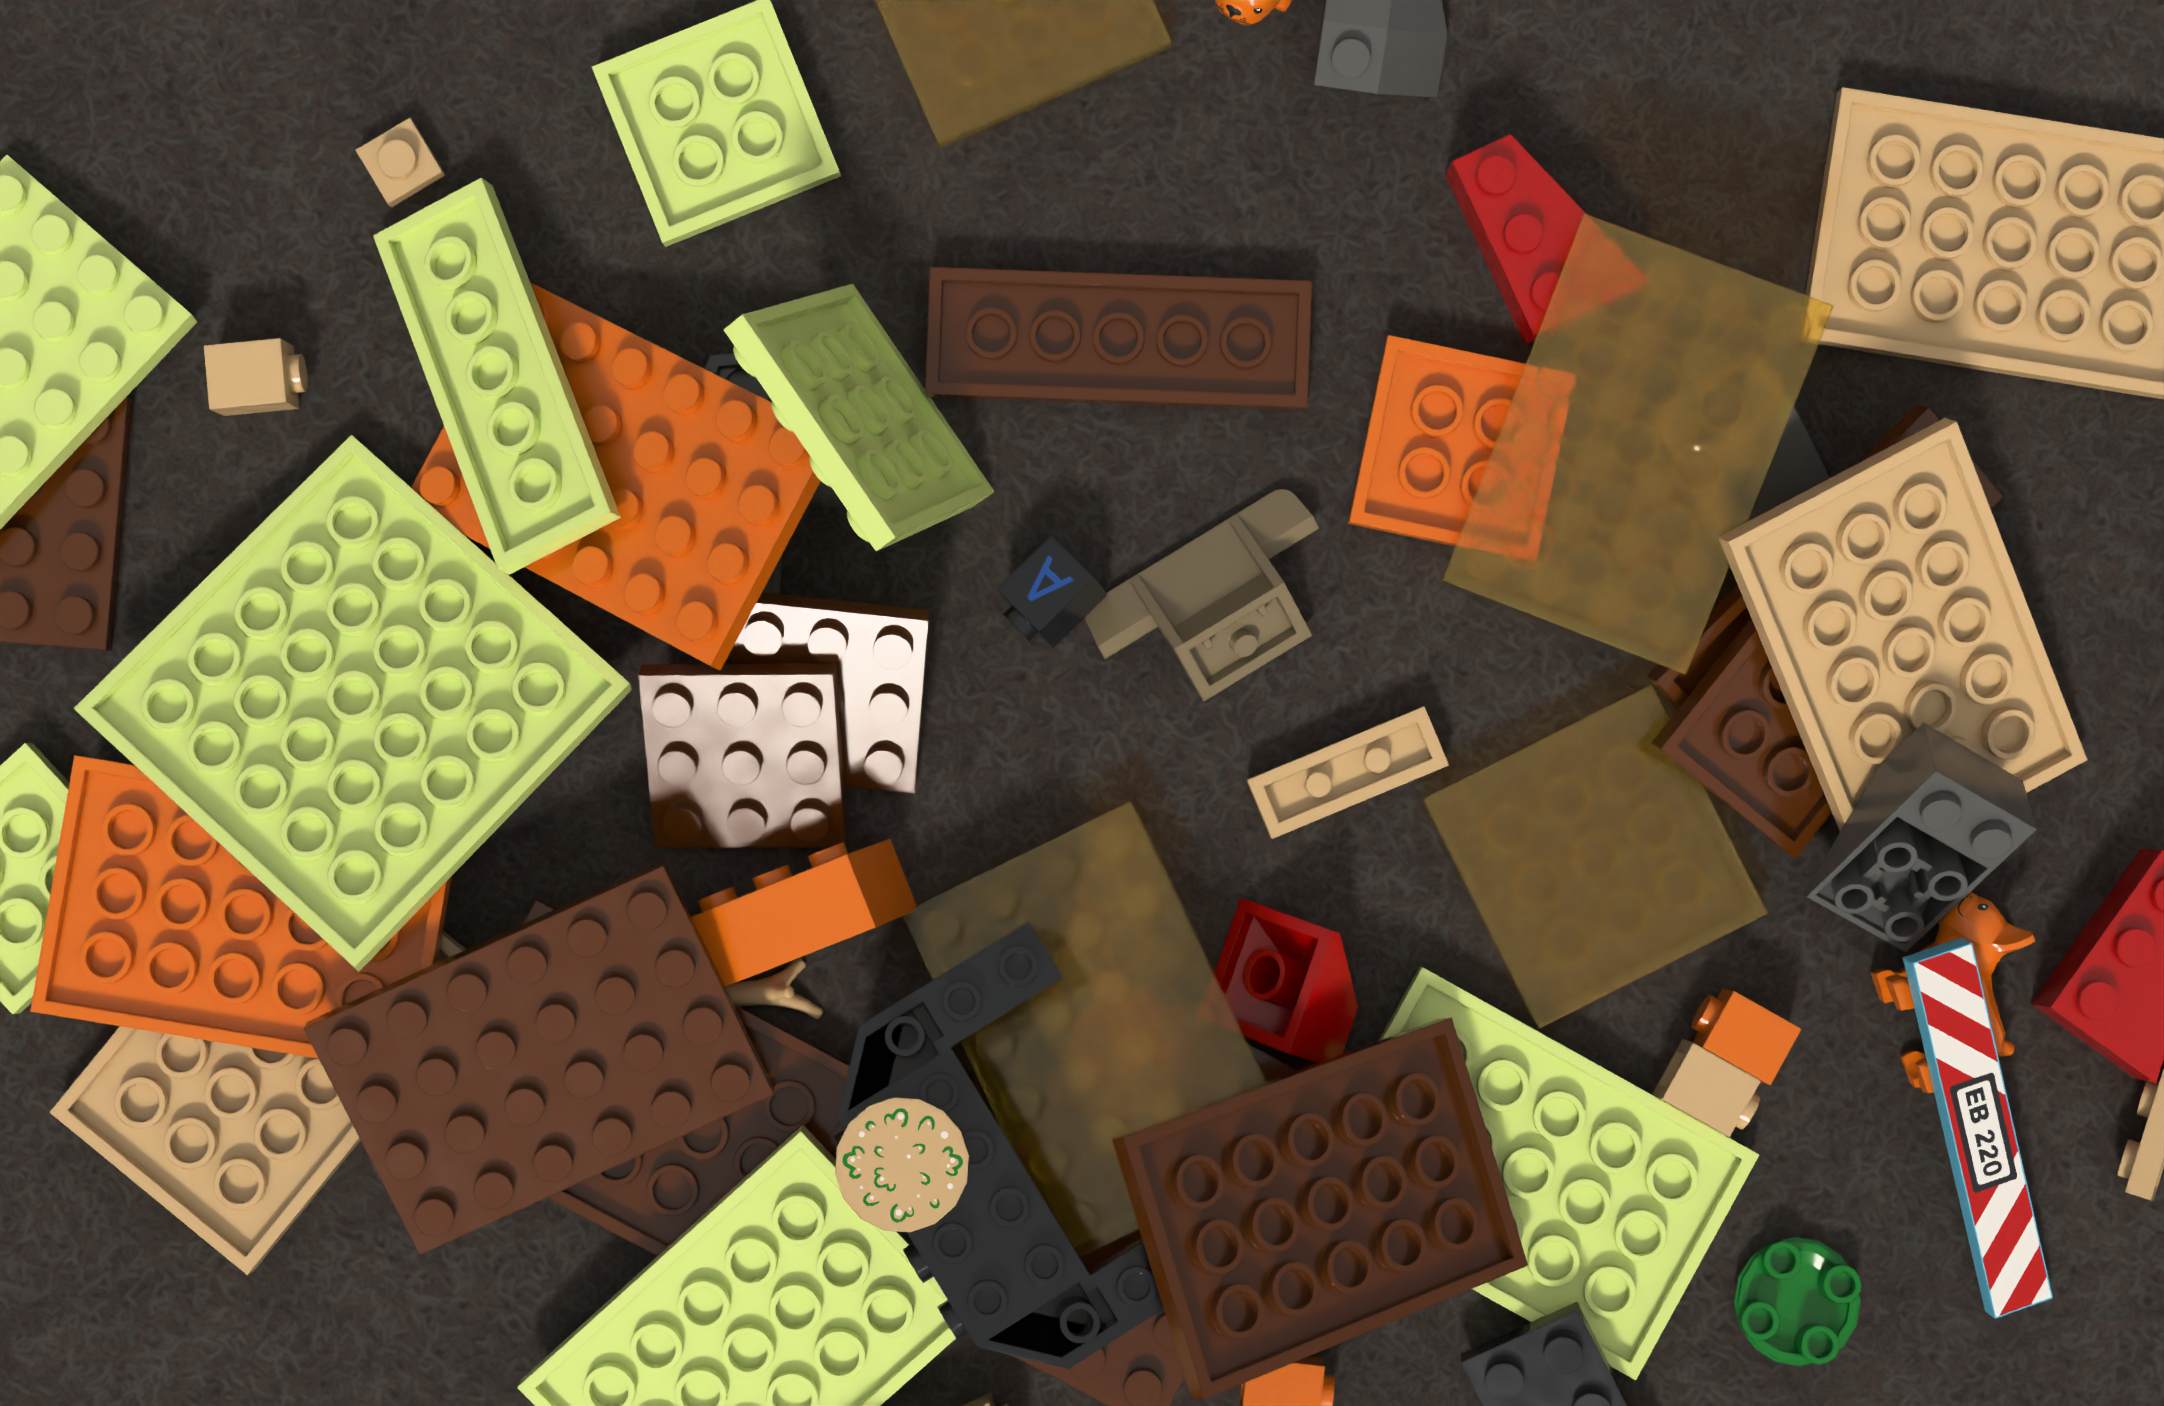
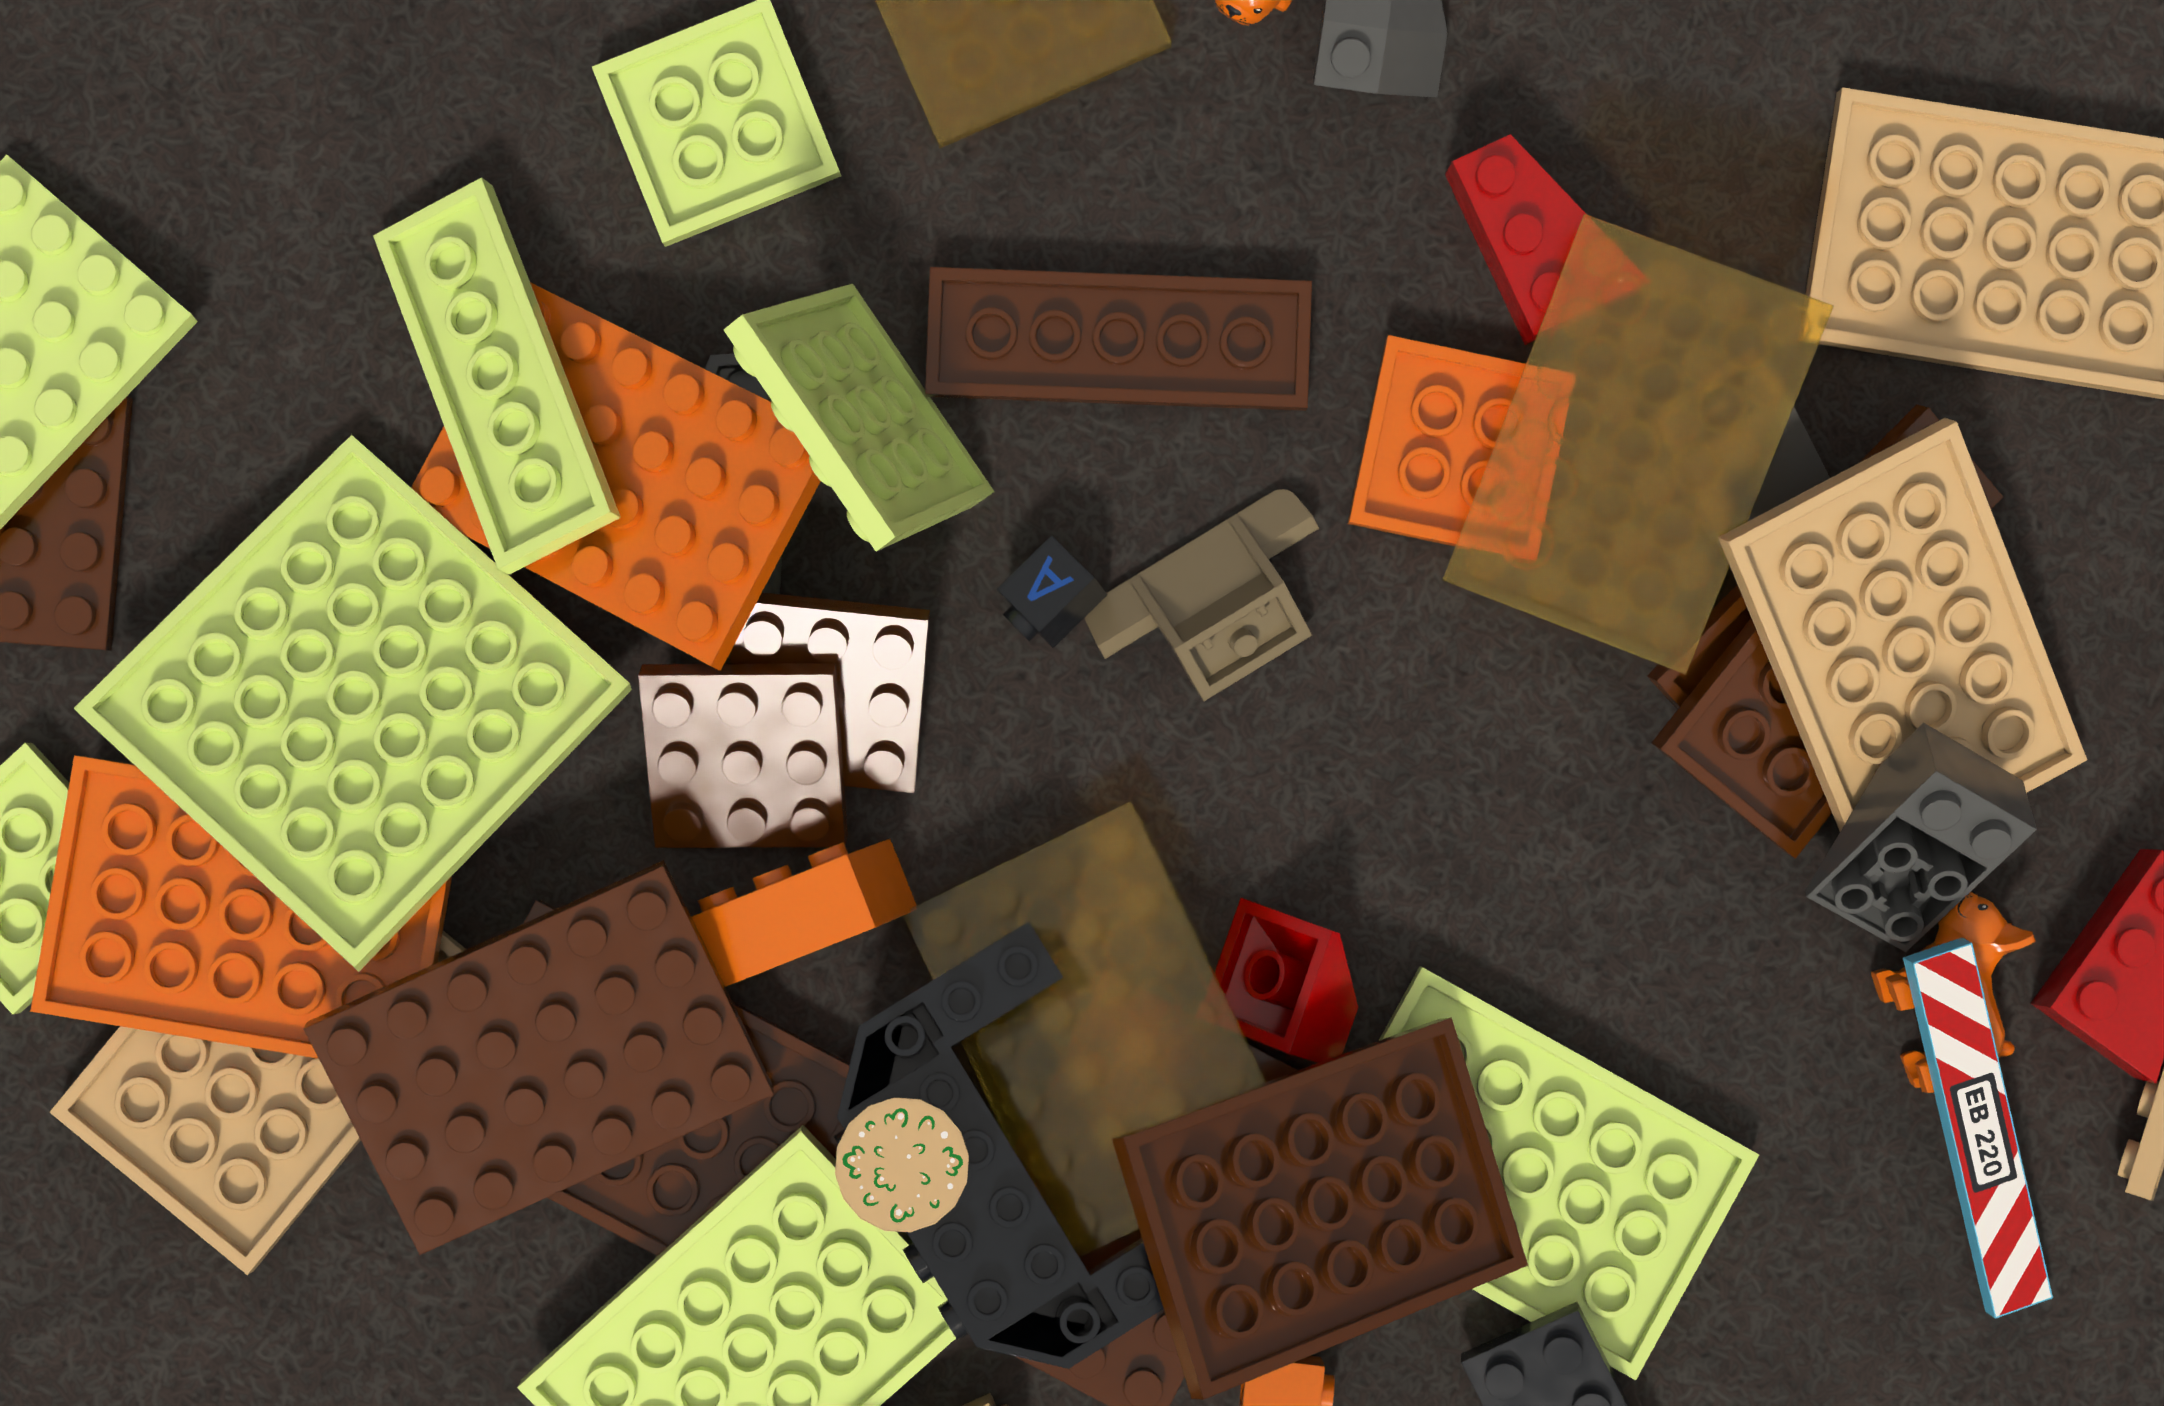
(254, 376): tan brick -> none
(400, 162): tan plate -> none
(774, 991): tan bar -> none
(1347, 772): tan plate -> none
(1593, 858): clear yellow plate -> none
(1708, 1089): tan brick -> none
(1744, 1034): orange brick -> none
(1797, 1301): green dish -> none

